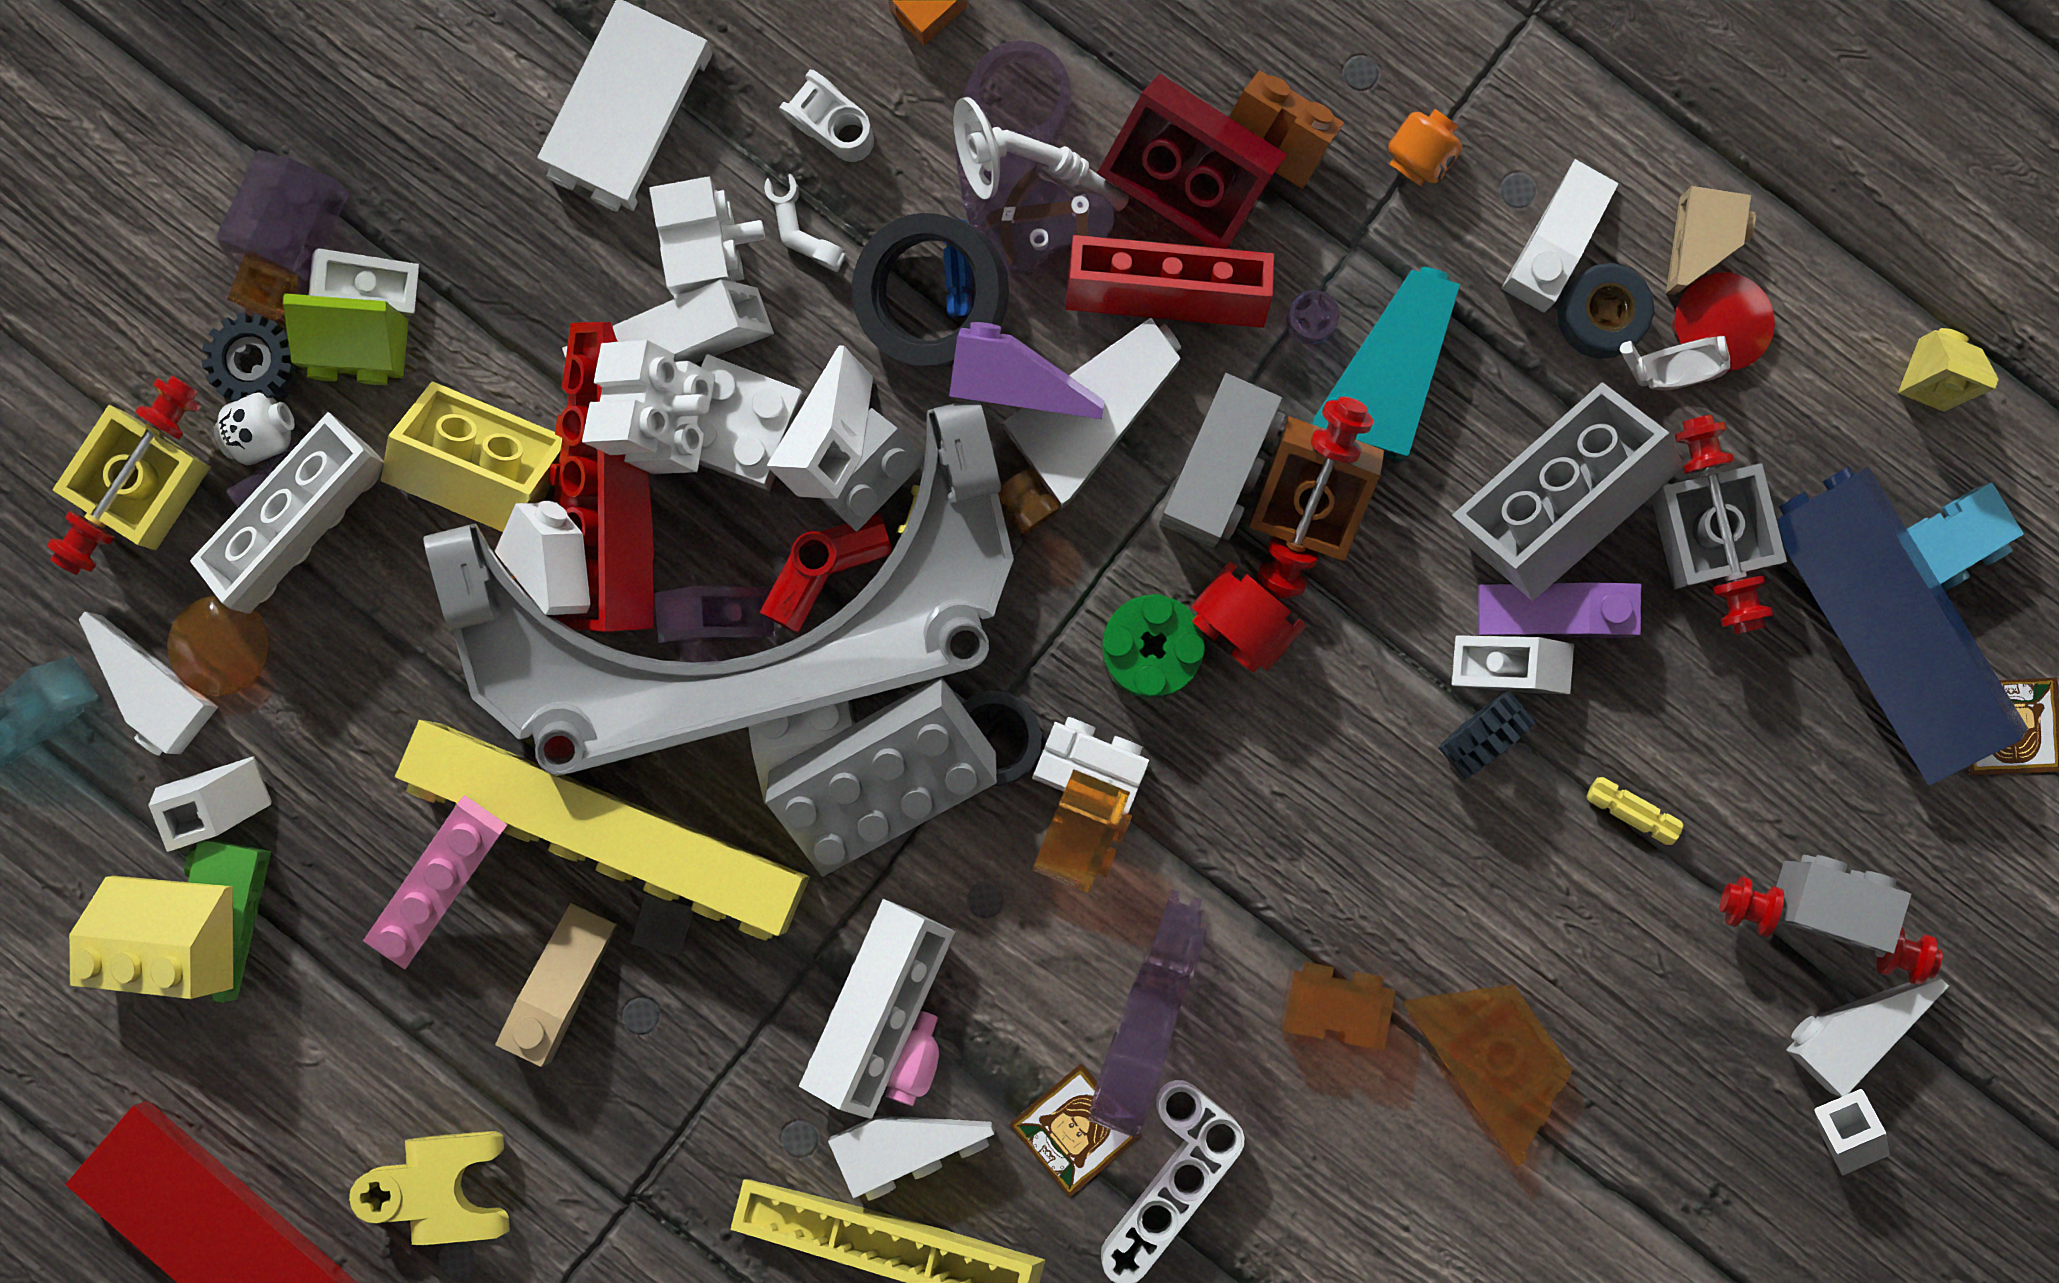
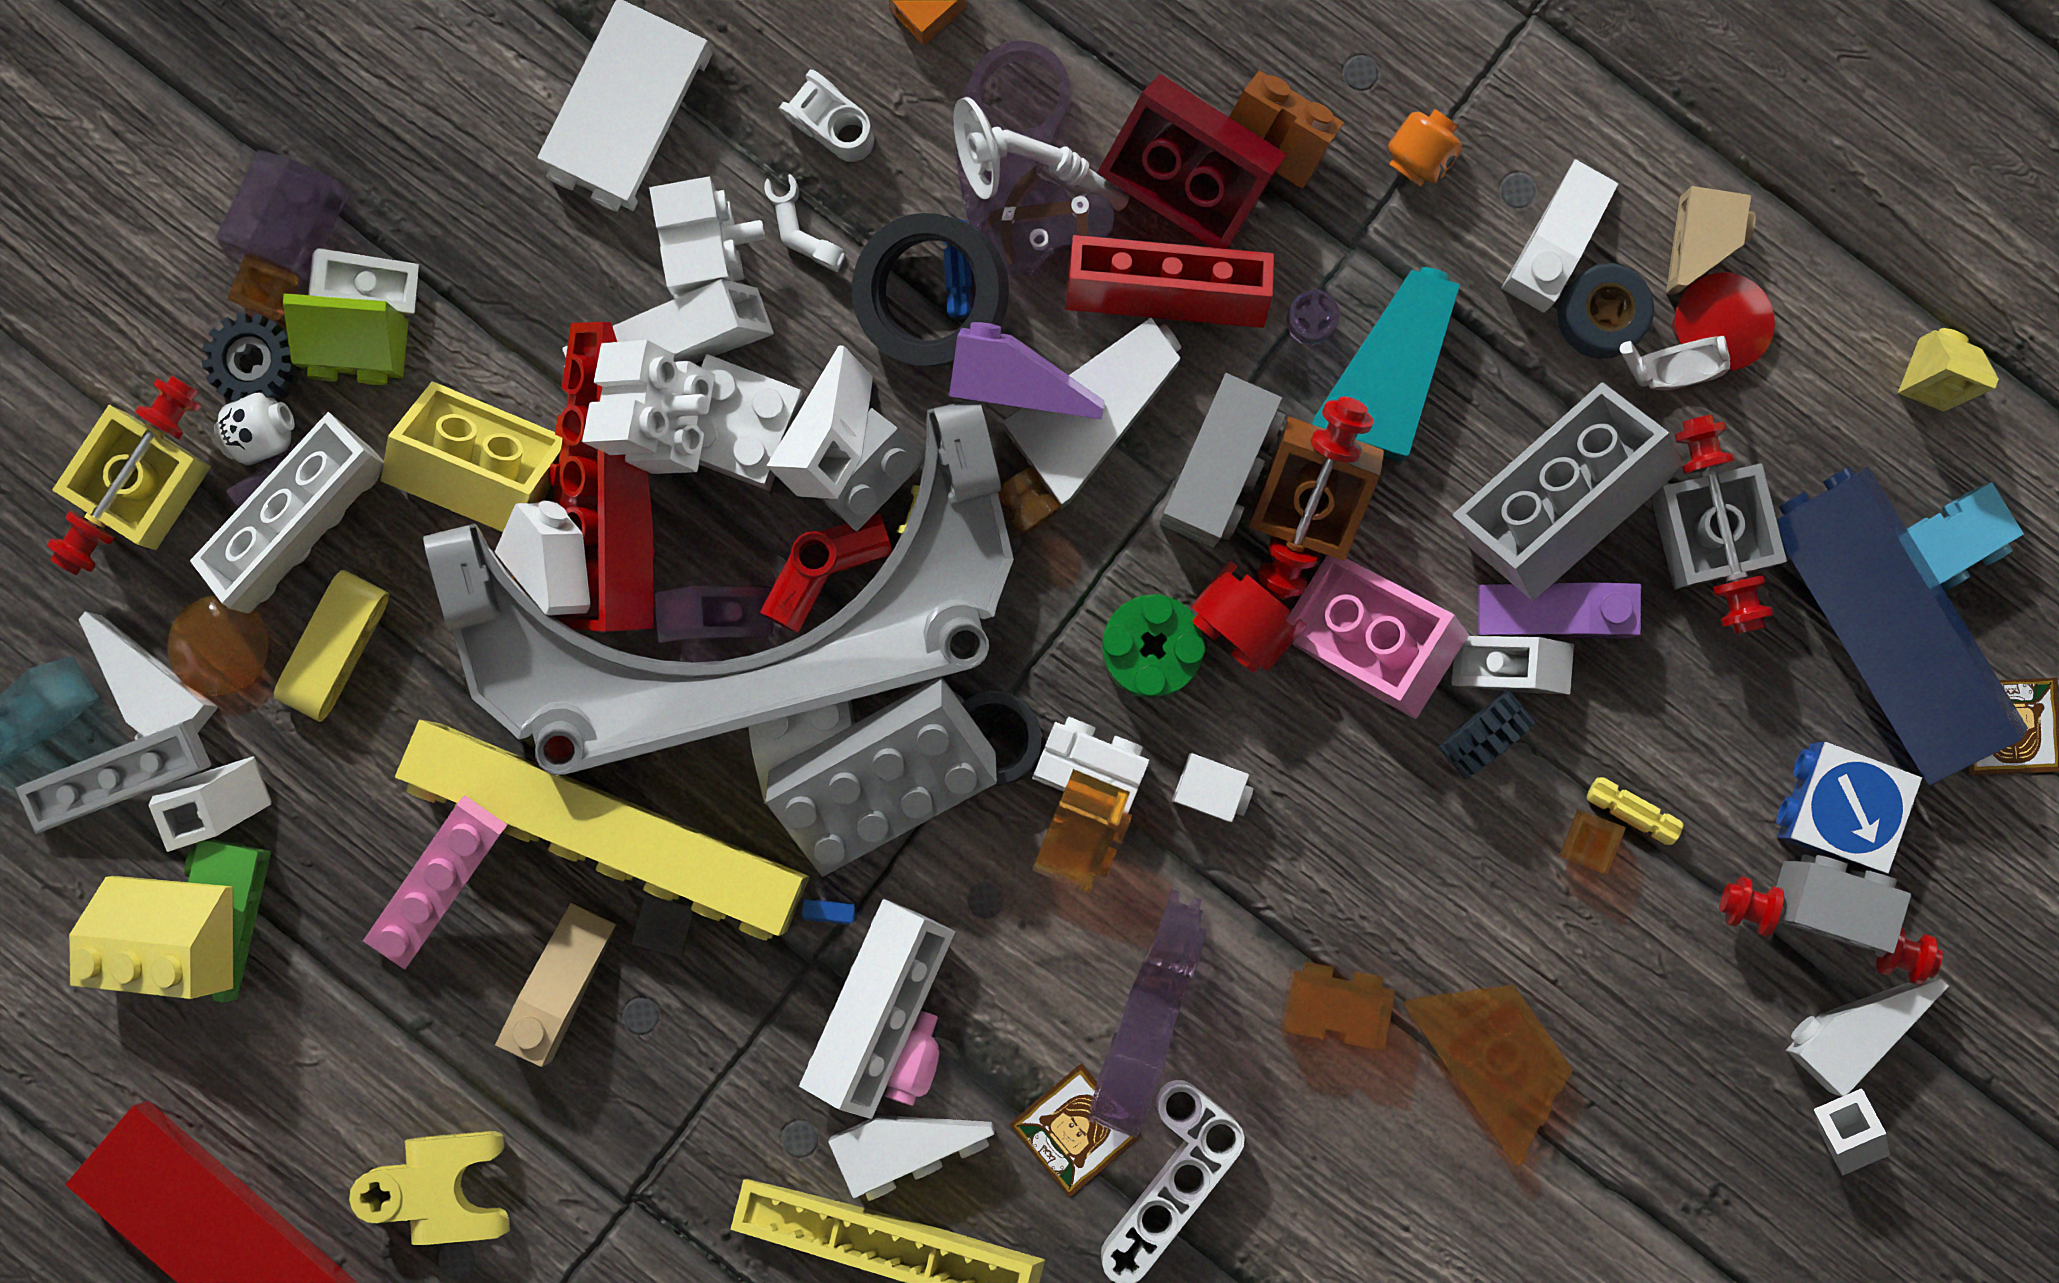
(113, 776): none -> light grey tile
(331, 645): none -> light yellow beam
(829, 911): none -> blue tile
(1213, 788): none -> white brick
(1377, 634): none -> bright pink slope
(1592, 842): none -> clear orange brick
(1847, 806): none -> piece

